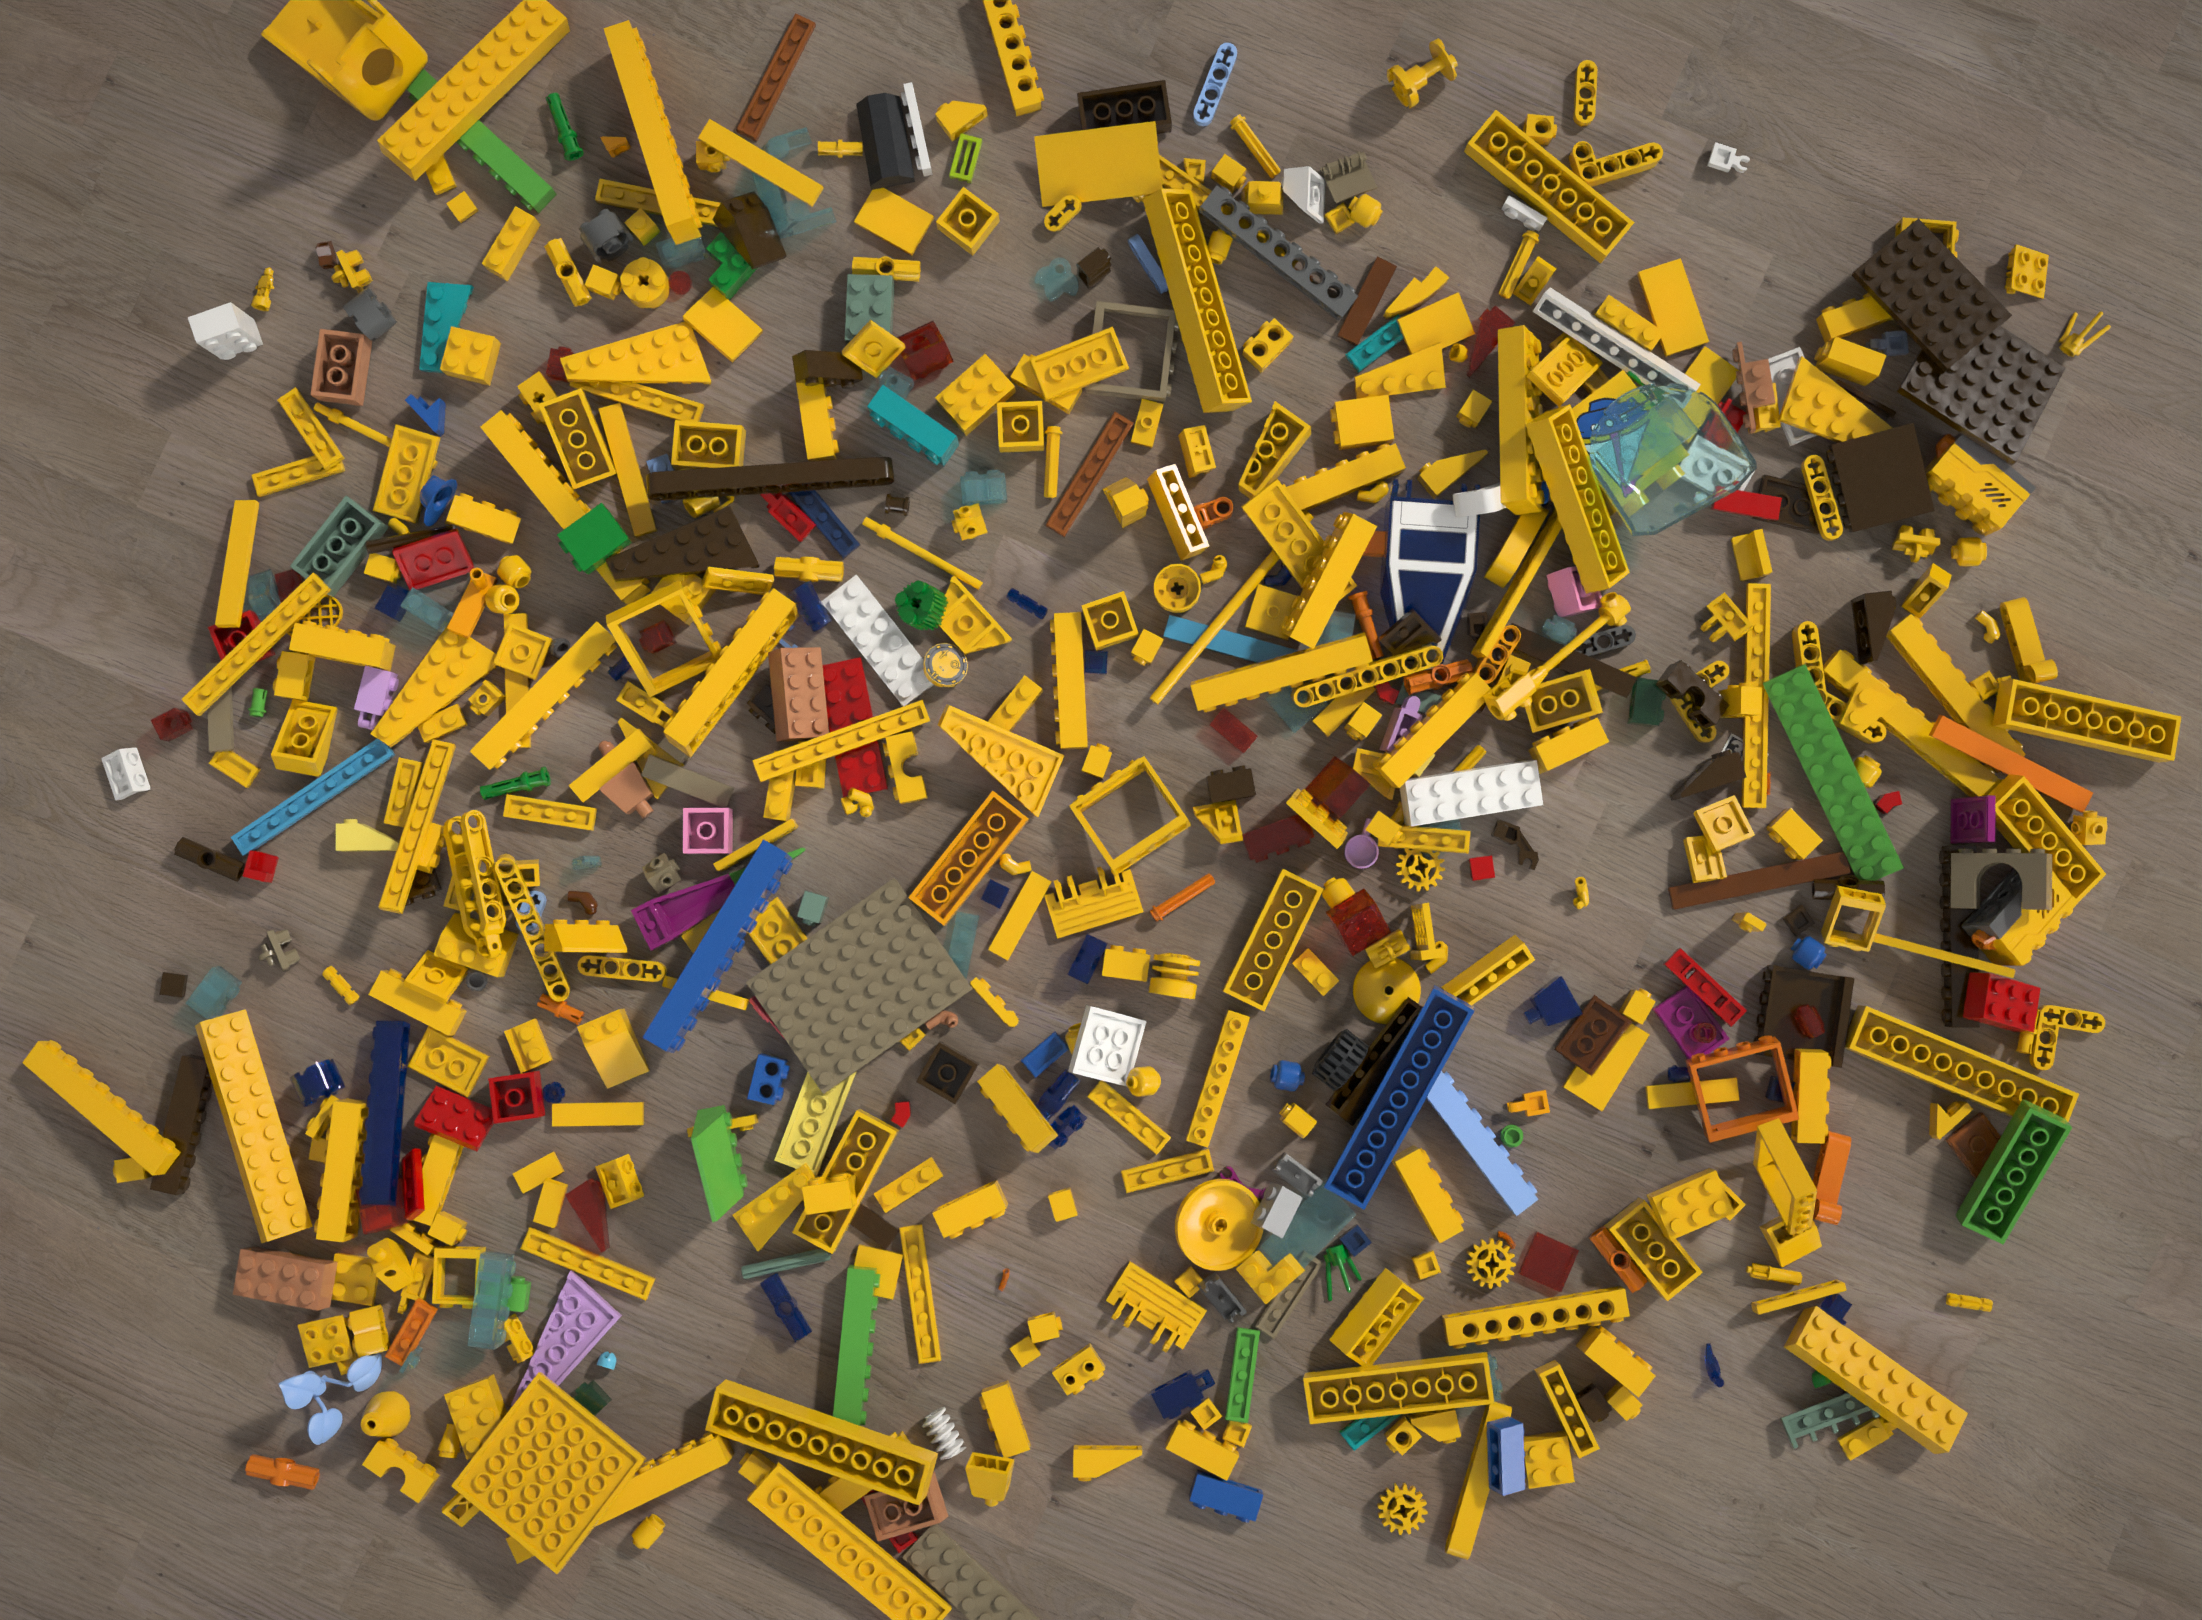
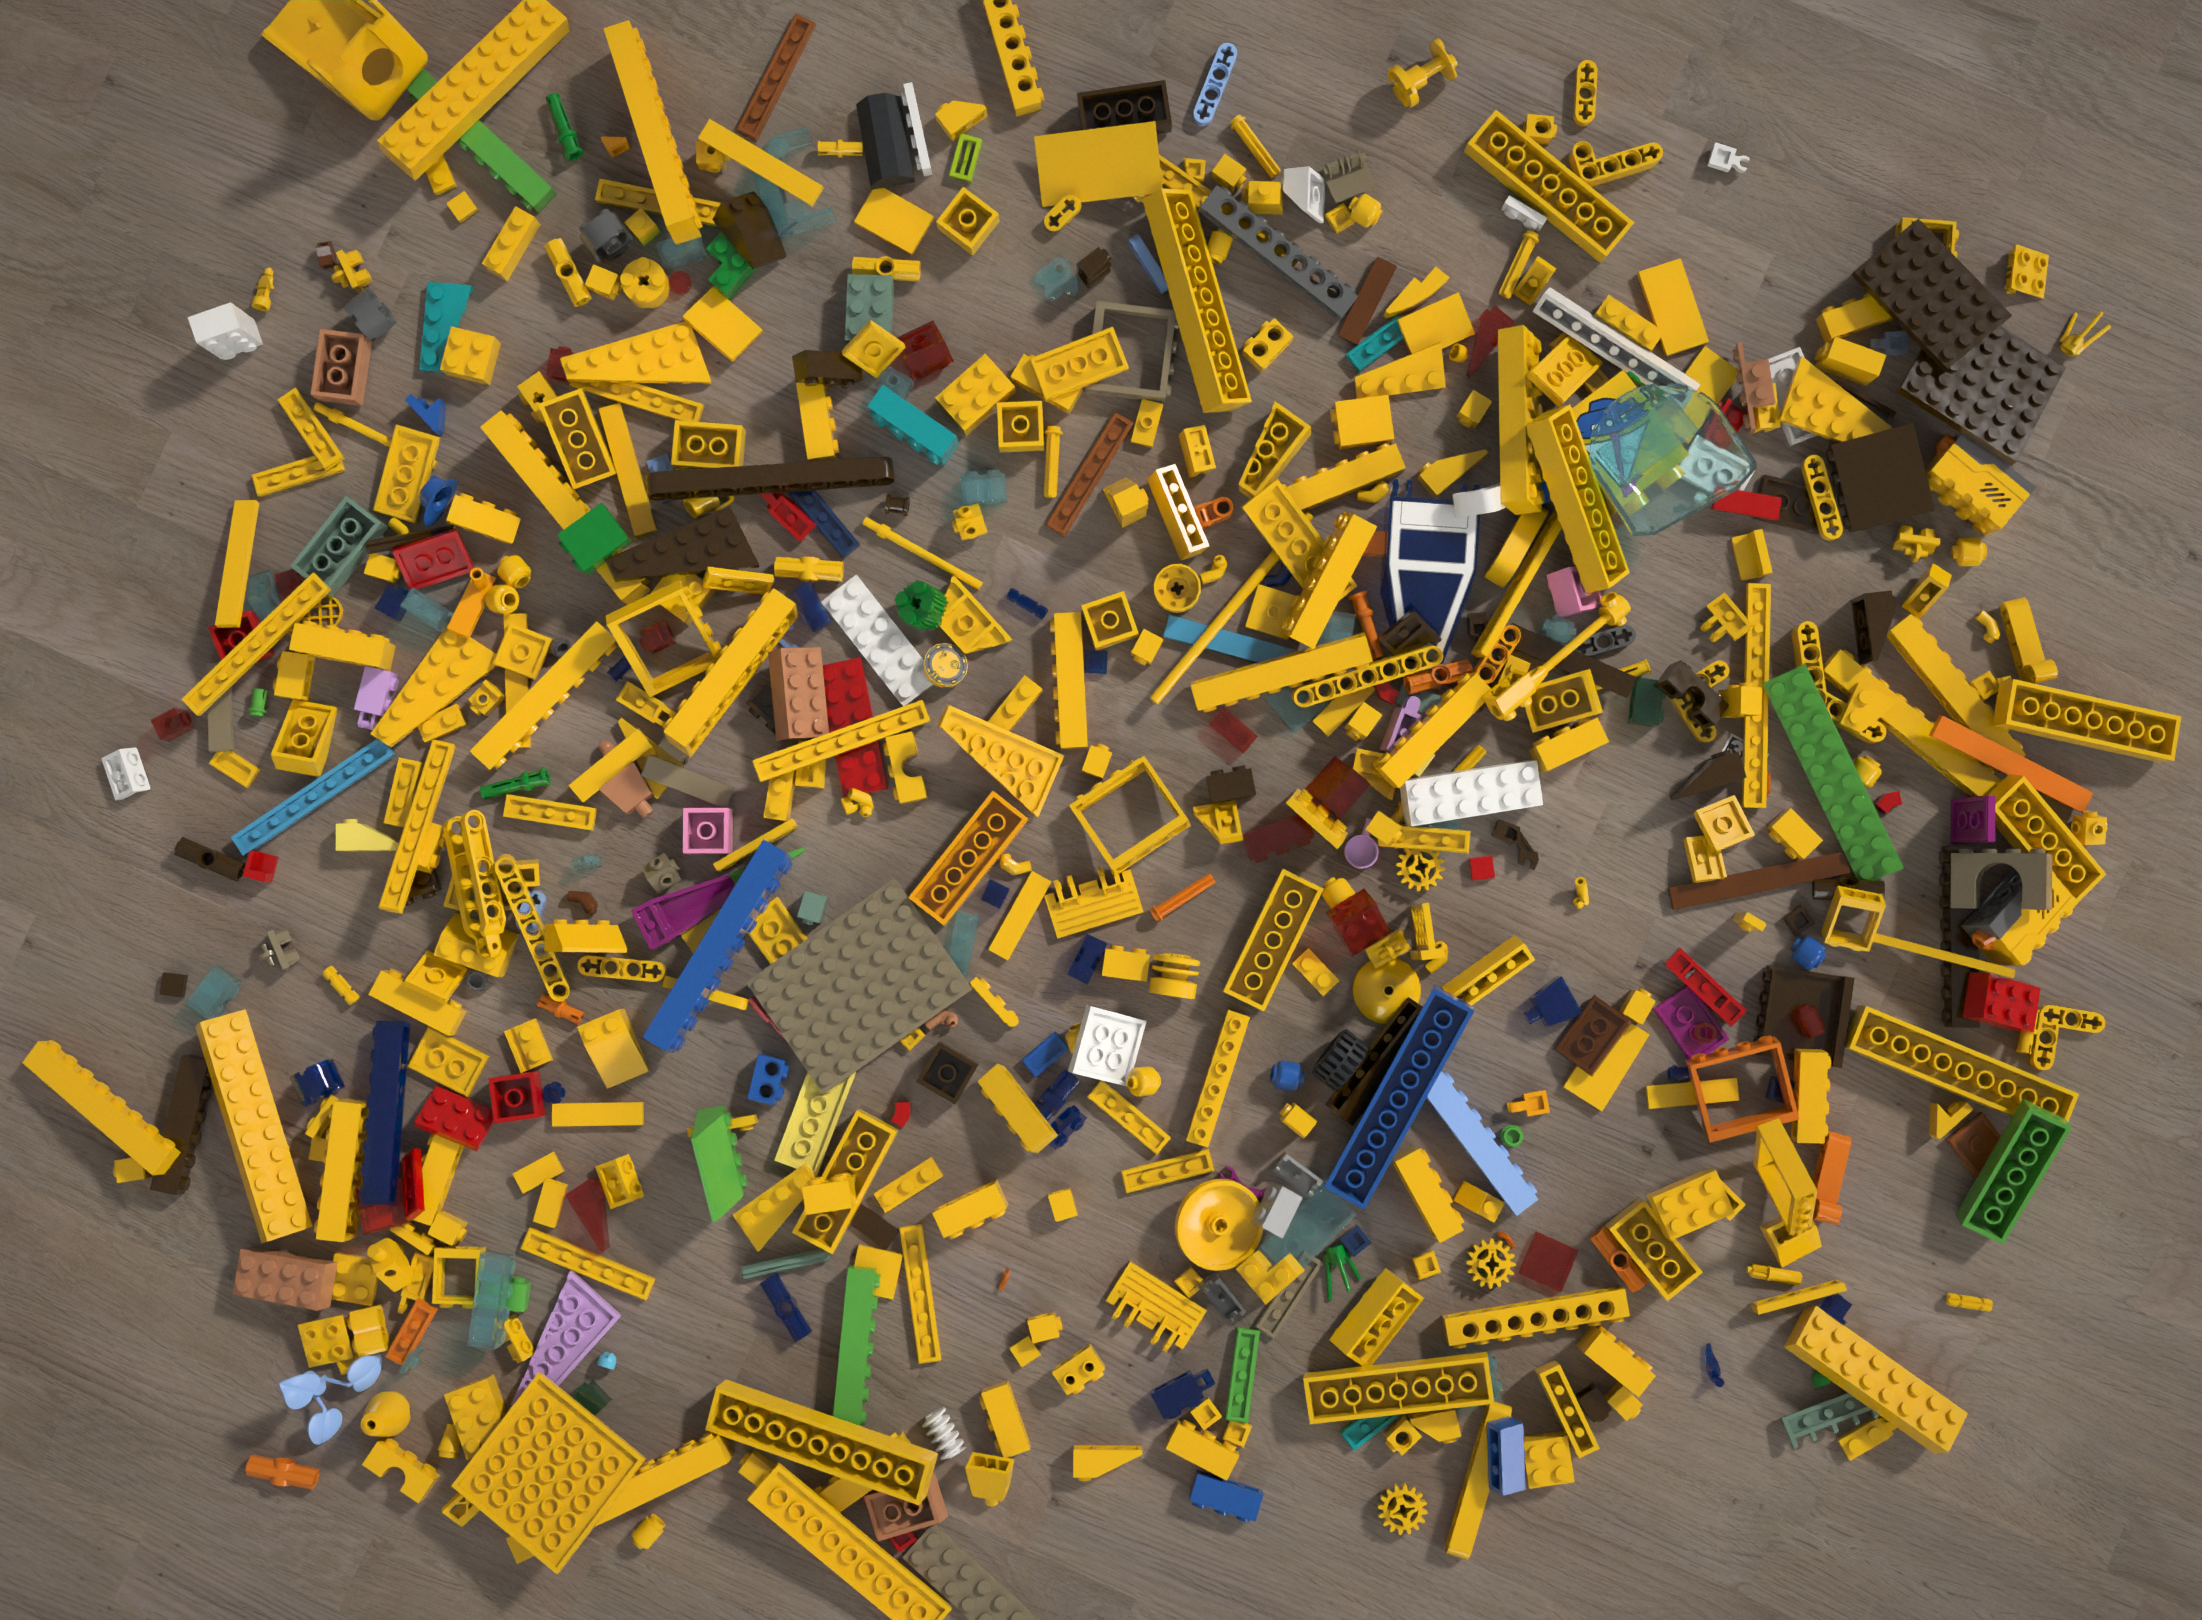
(1479, 1201): none -> yellow slope

